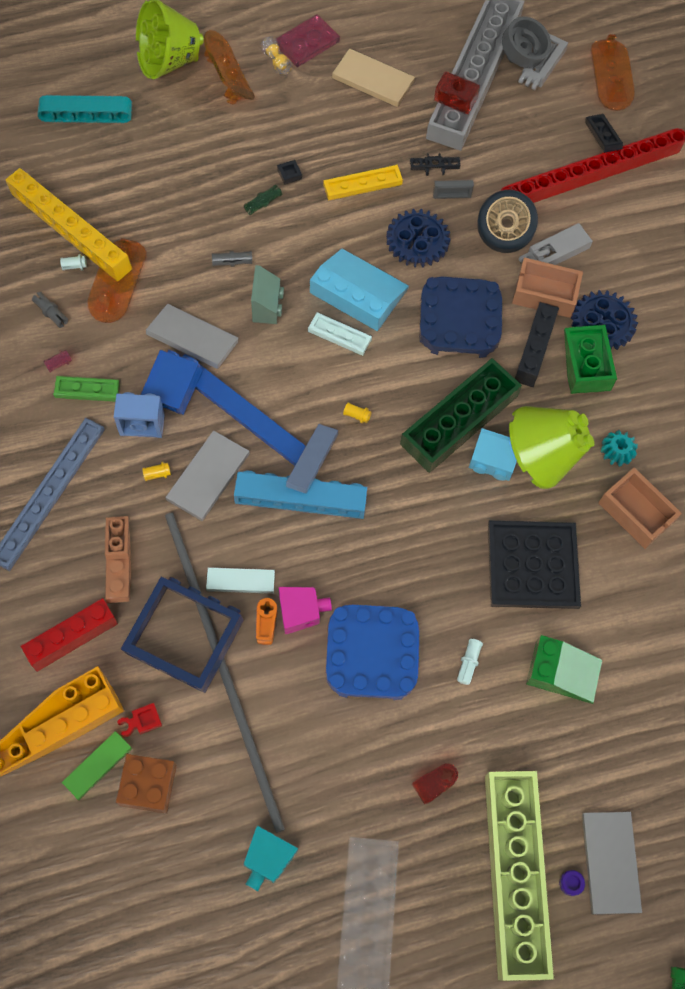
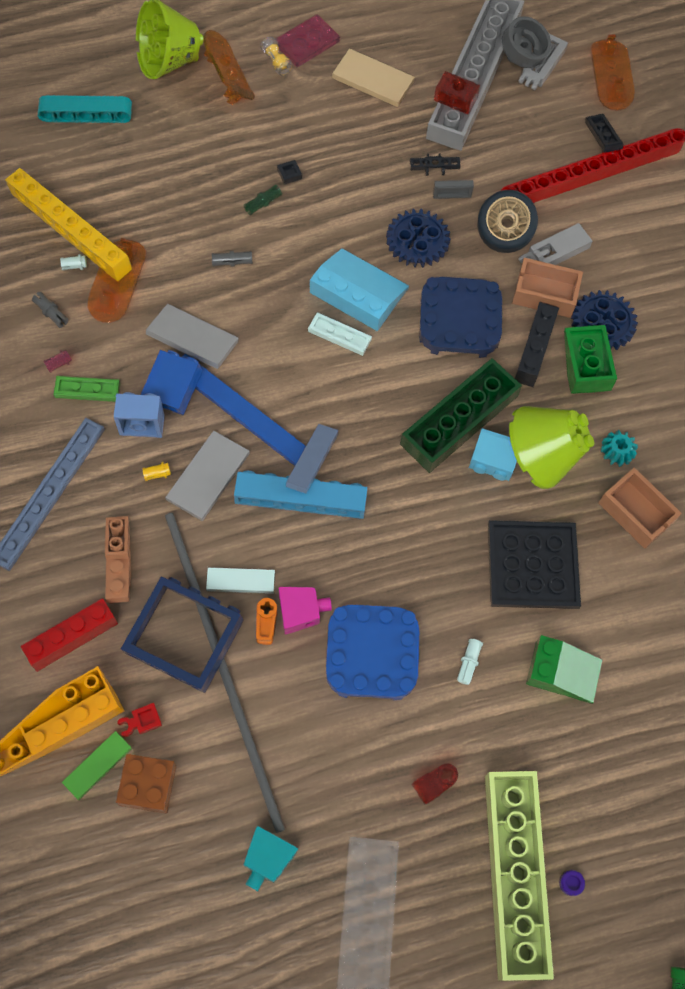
(266, 297): sand green slope -> none
(357, 412): yellow pin -> none
(362, 182): yellow plate -> none
(611, 863): light grey tile -> none

